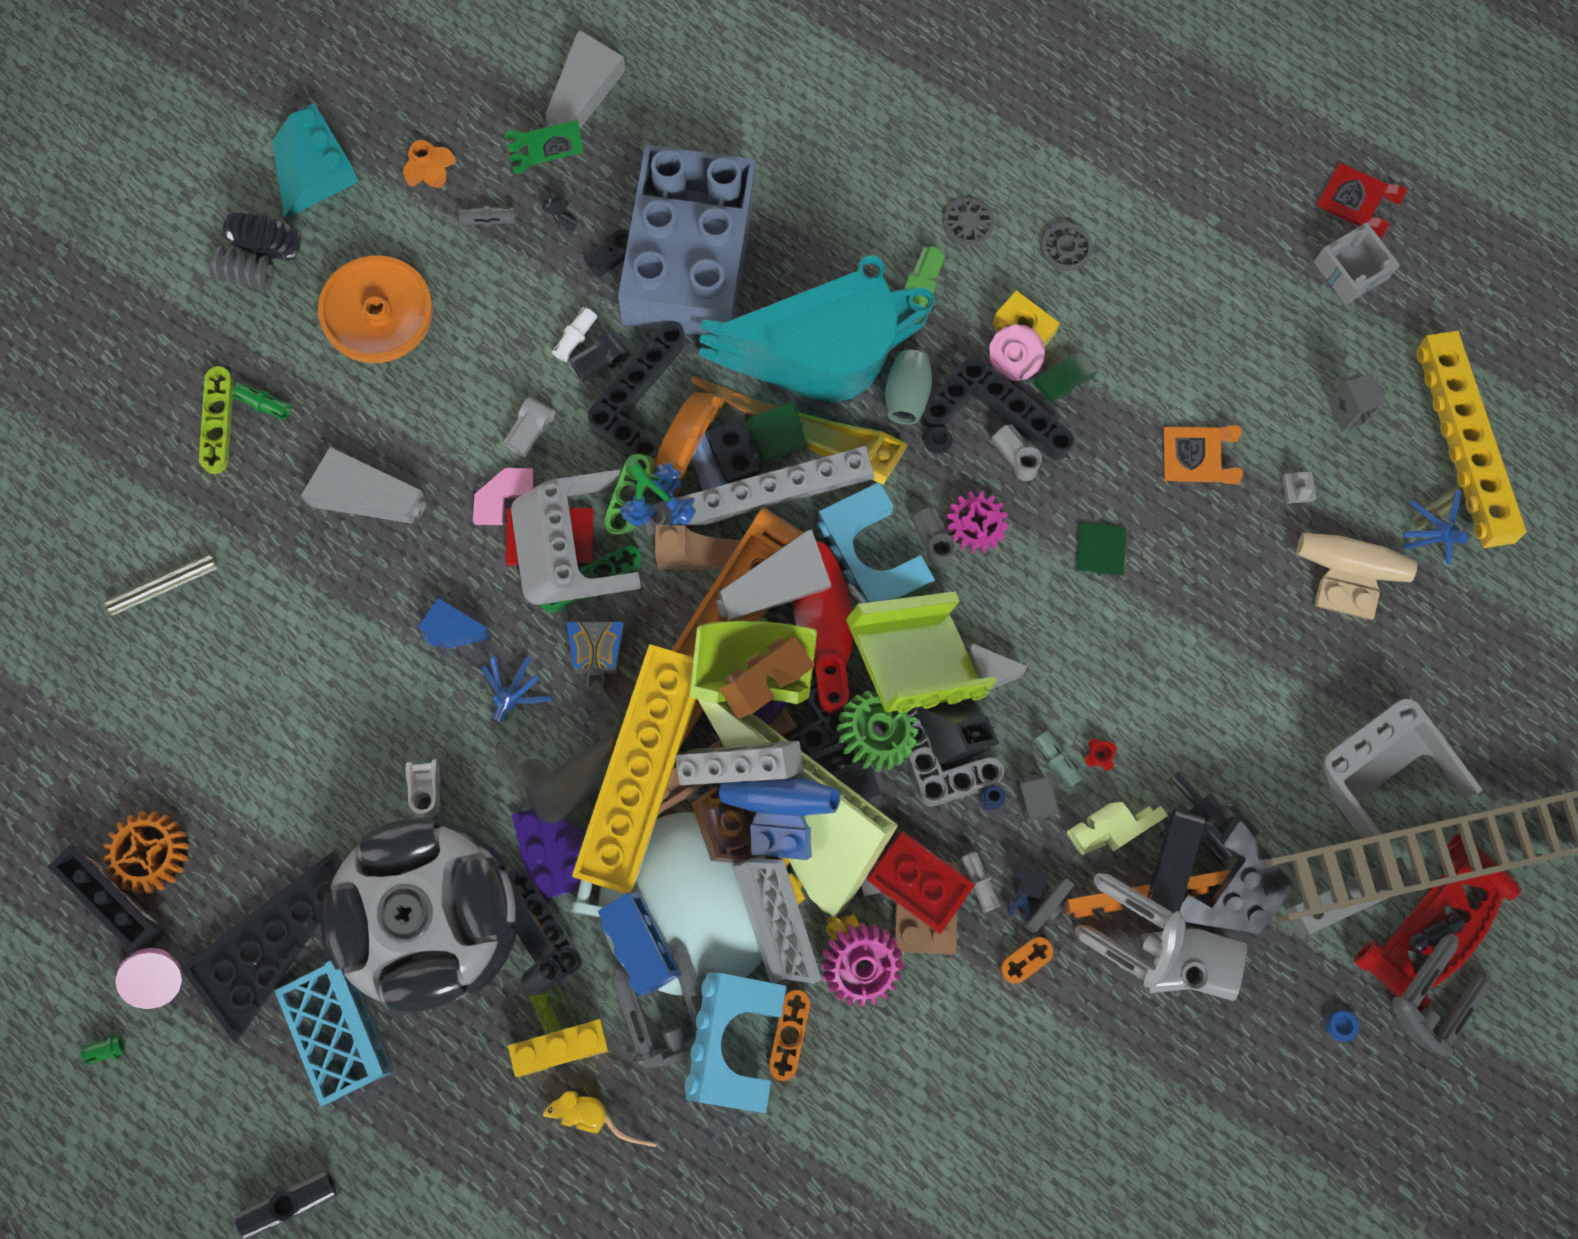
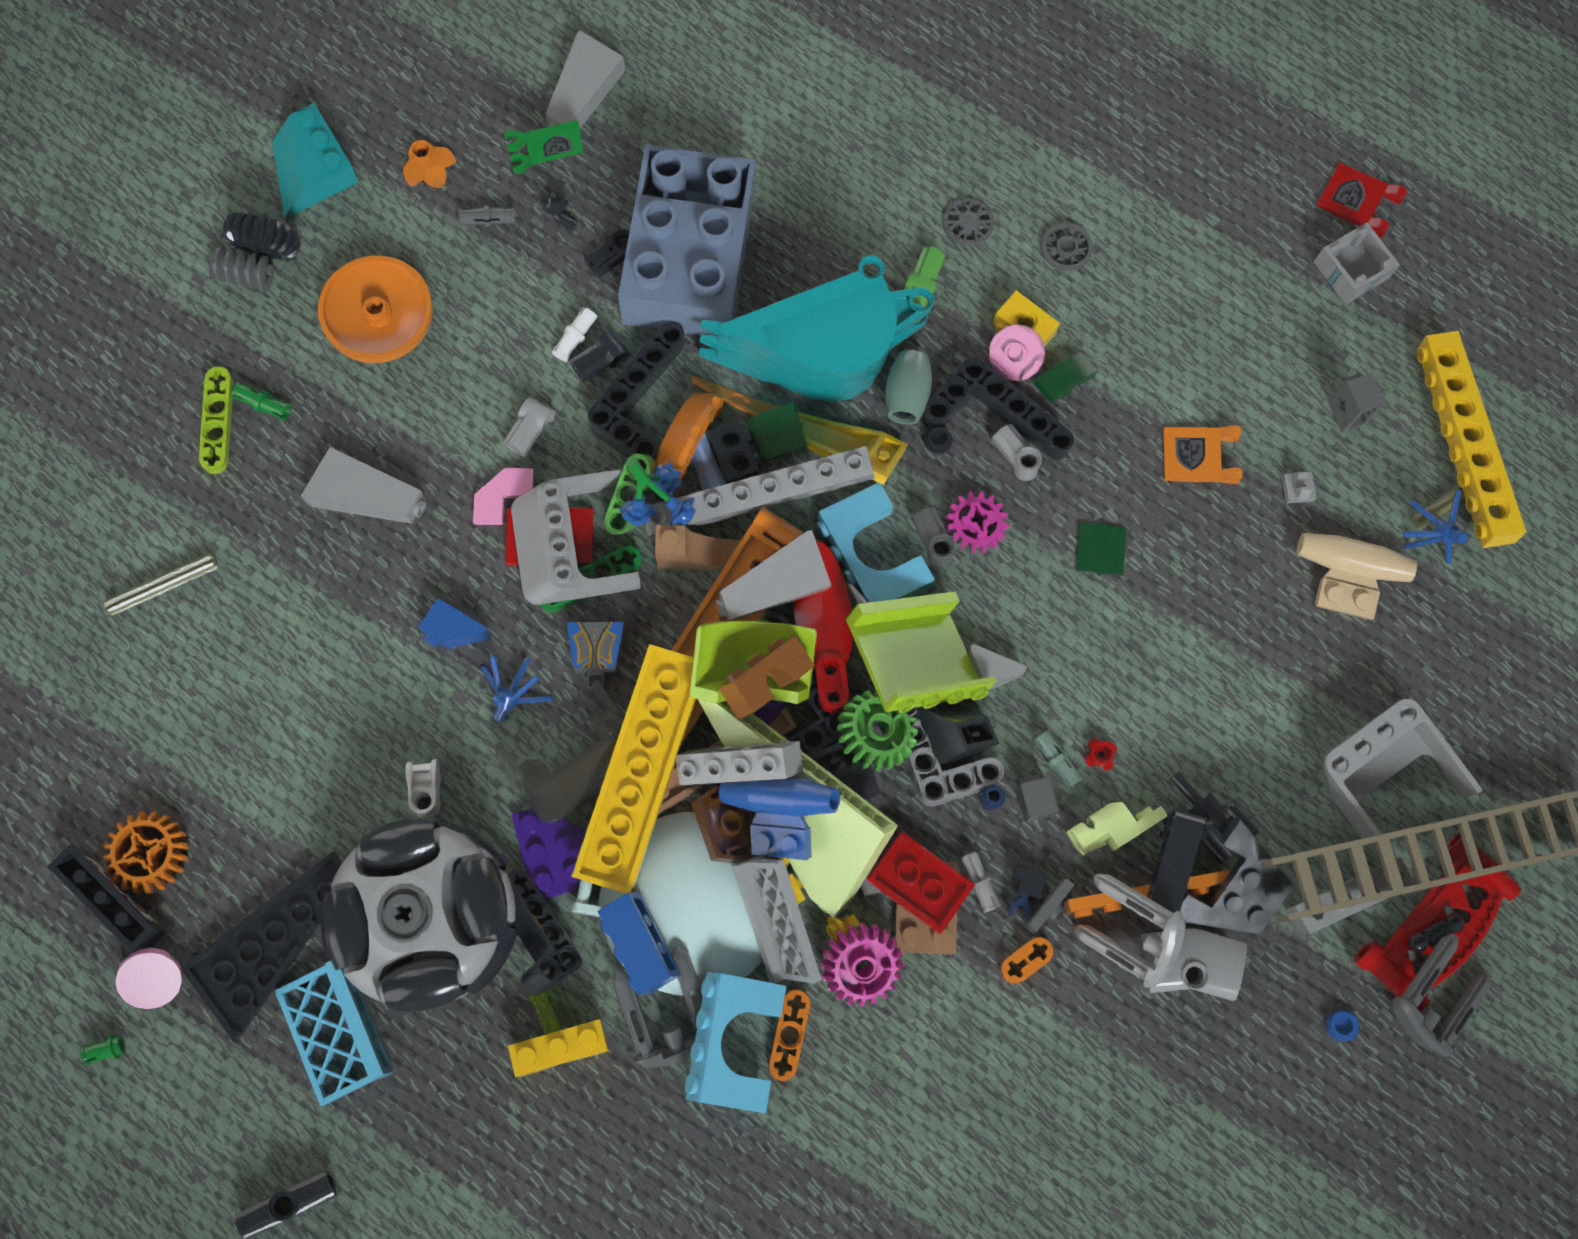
(587, 1114): yellow animal -> none

